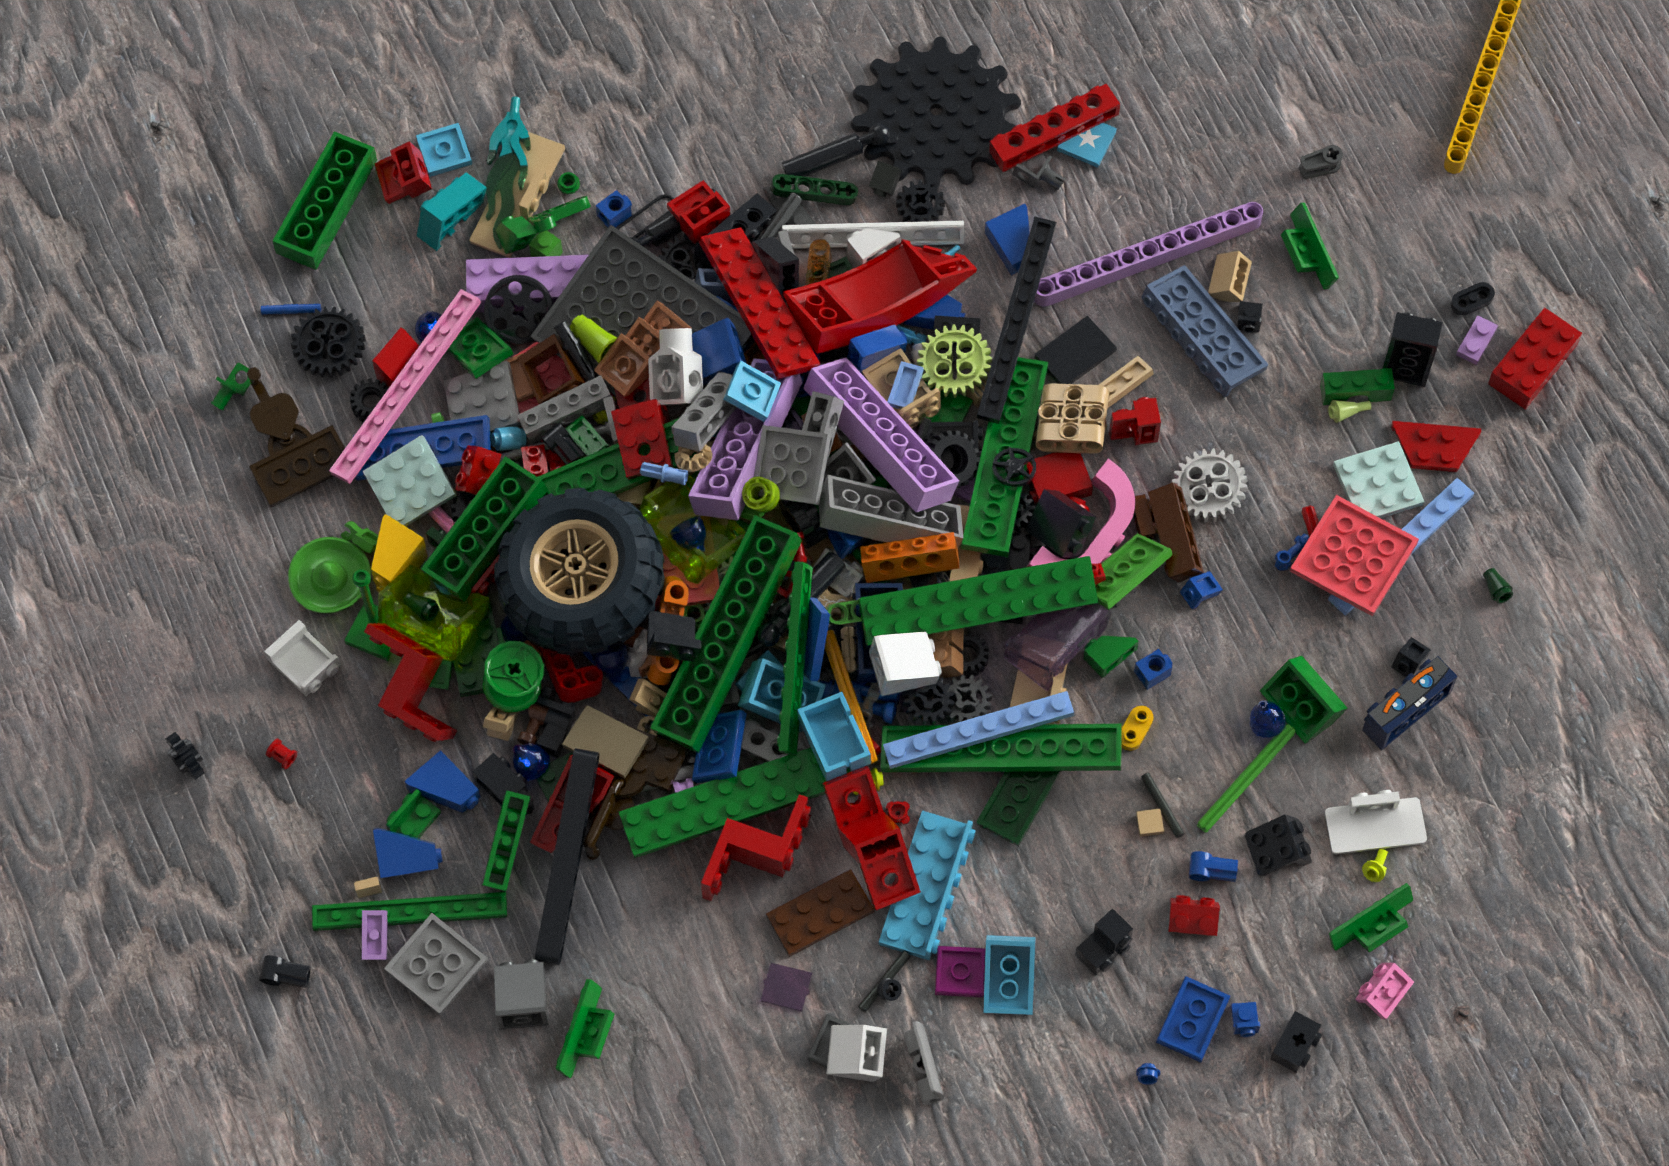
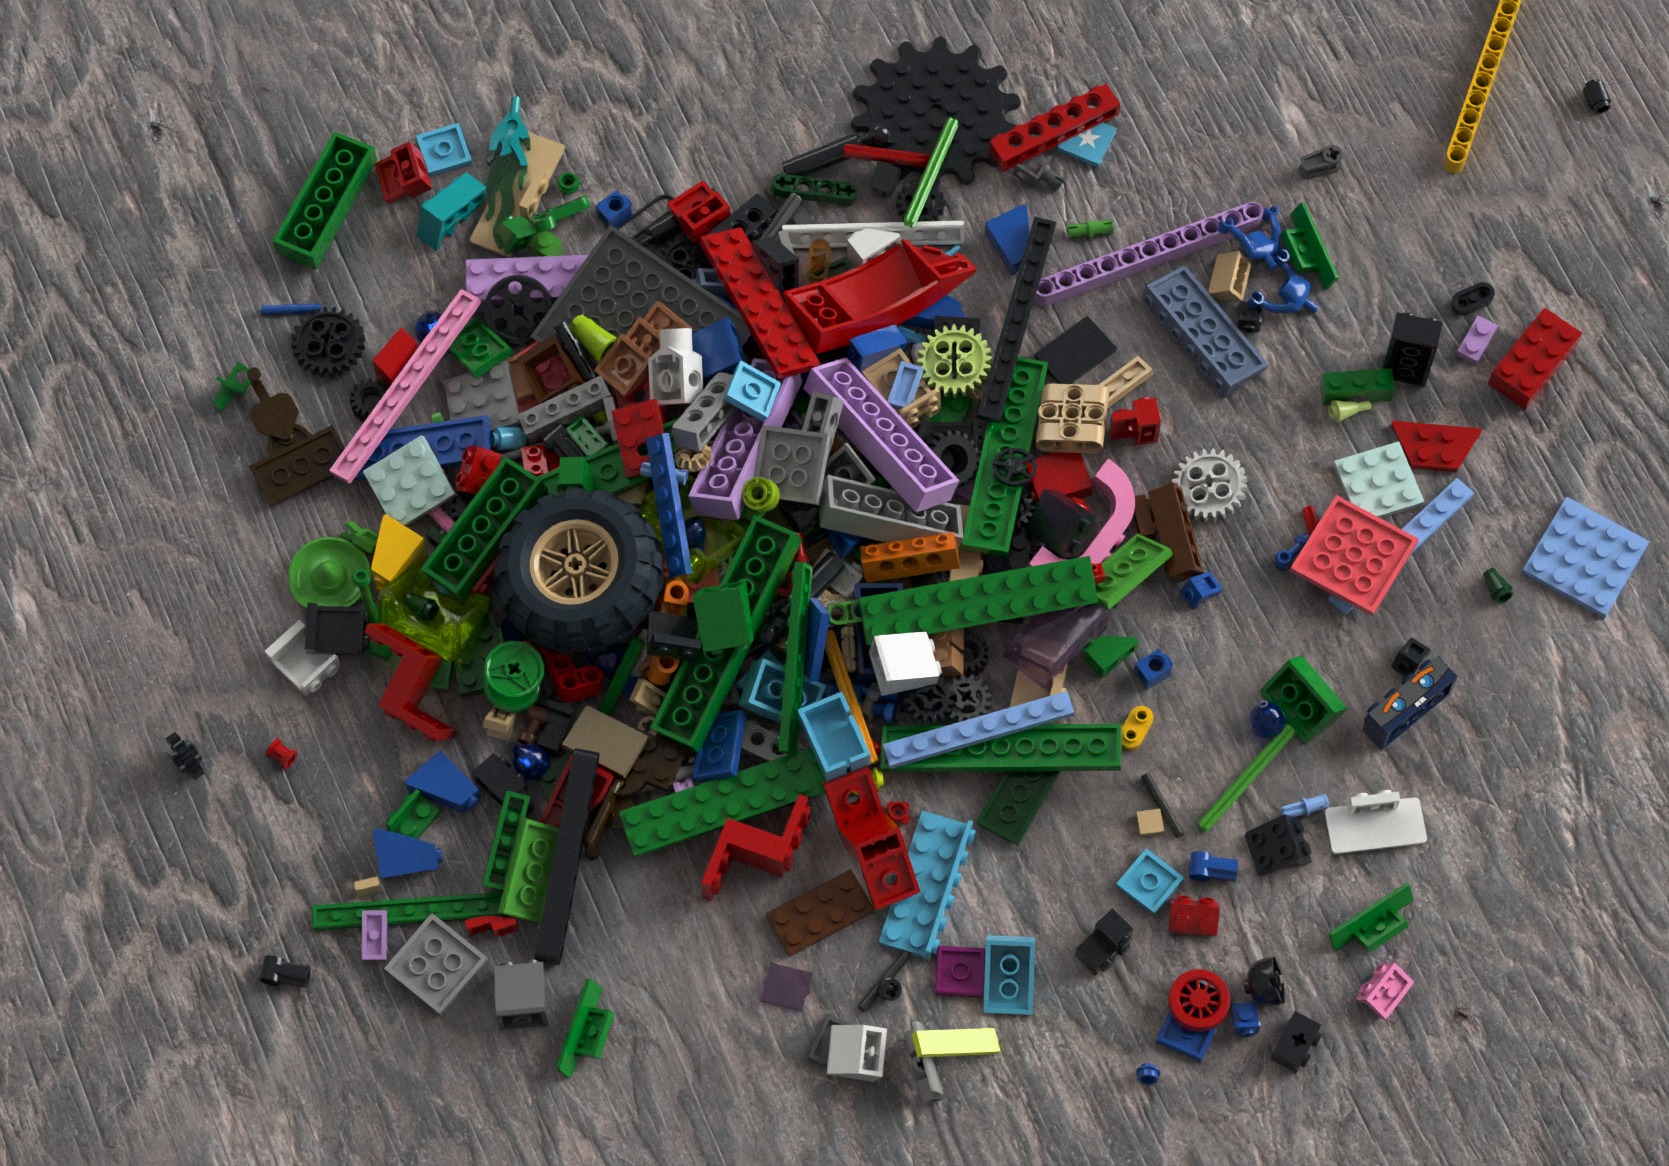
(336, 630): none -> black panel
(500, 925): none -> red slope
(529, 871): none -> bright green tile
(575, 473): none -> green brick
(621, 676): none -> green axle
(669, 505): none -> blue plate
(724, 617): none -> green slope
(886, 155): none -> red axle
(930, 172): none -> bright green axle
(955, 1042): none -> neon yellow tile
(1090, 229): none -> bright green pin
(1149, 882): none -> medium azure tile
(1198, 1001): none -> red wheel
(1256, 244): none -> blue piece
(1265, 983): none -> black cylinder
(1293, 291): none -> blue piece
(1306, 806): none -> light blue axle
(1375, 867): neon yellow plate -> none
(1585, 557): none -> light blue plate
(1597, 96): none -> black brick

